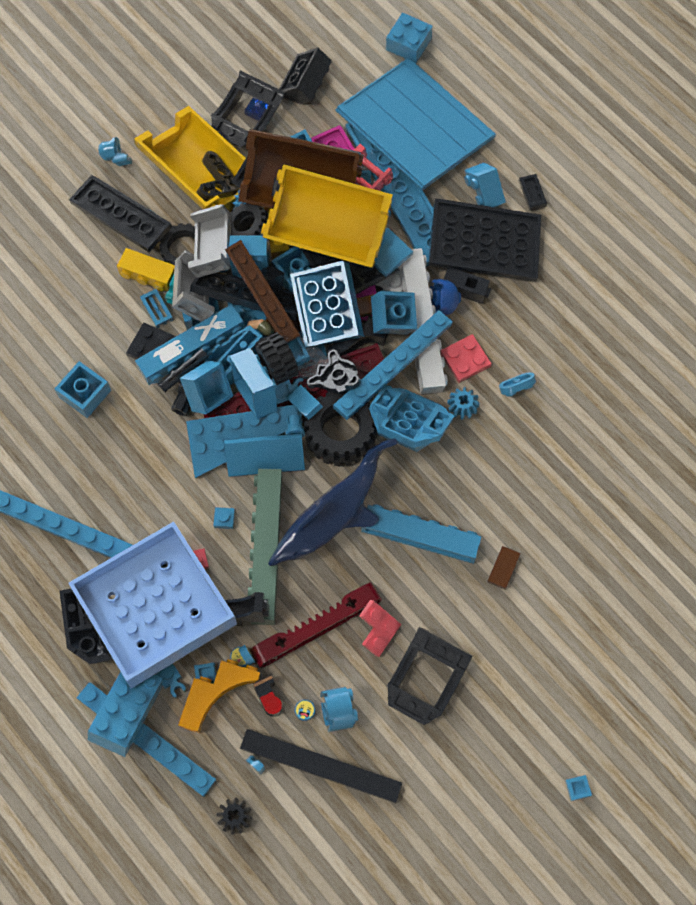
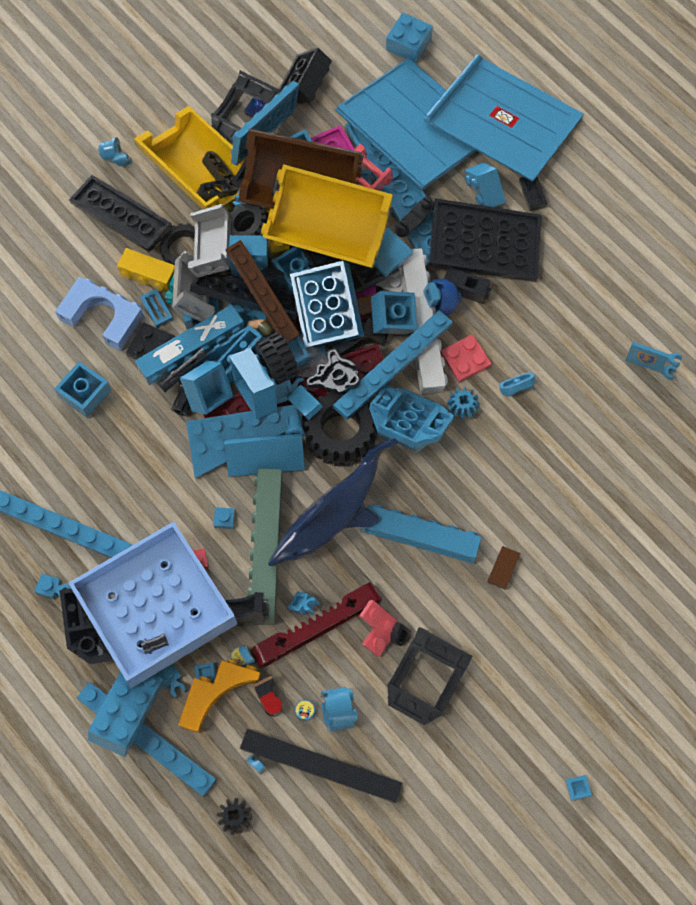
(49, 586): none -> dark azure plate
(87, 294): none -> light blue arch
(154, 643): none -> black pin
(266, 120): none -> dark azure plate
(303, 602): none -> dark azure plate
(399, 634): none -> black tile
(414, 217): none -> black piece
(432, 294): none -> dark azure plate
(504, 117): none -> dark azure door
(653, 359): none -> dark azure flag

